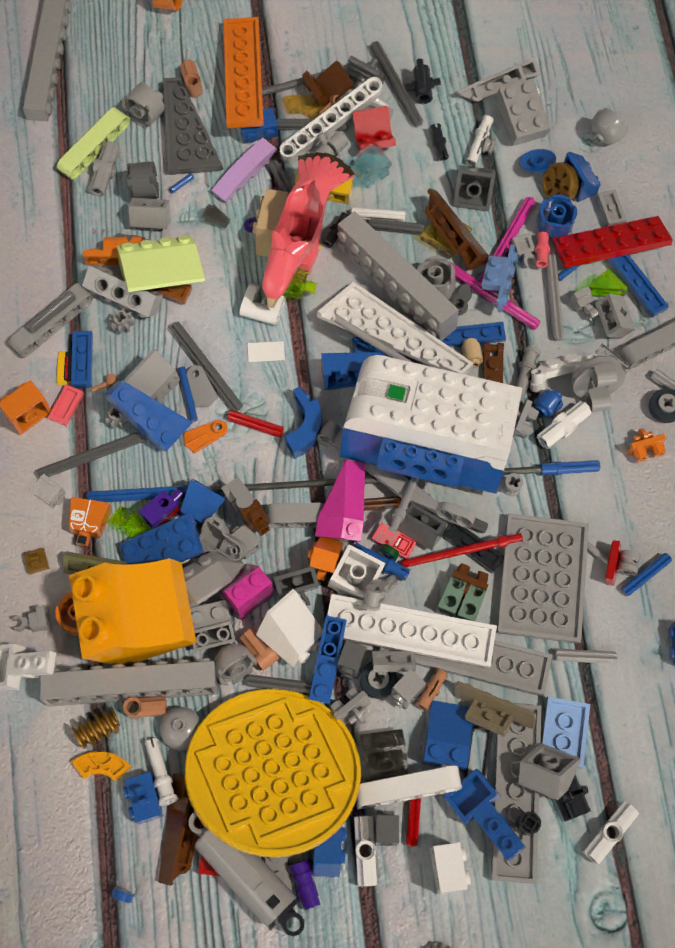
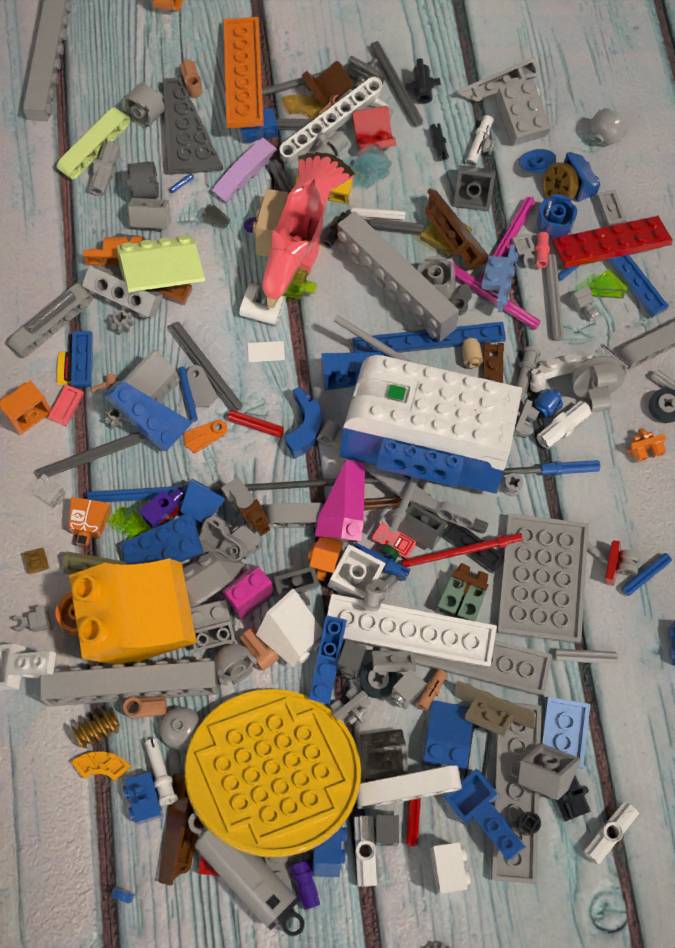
(278, 683): dark grey axle -> none
(392, 329): white wing -> none
(615, 316): light grey brick -> none

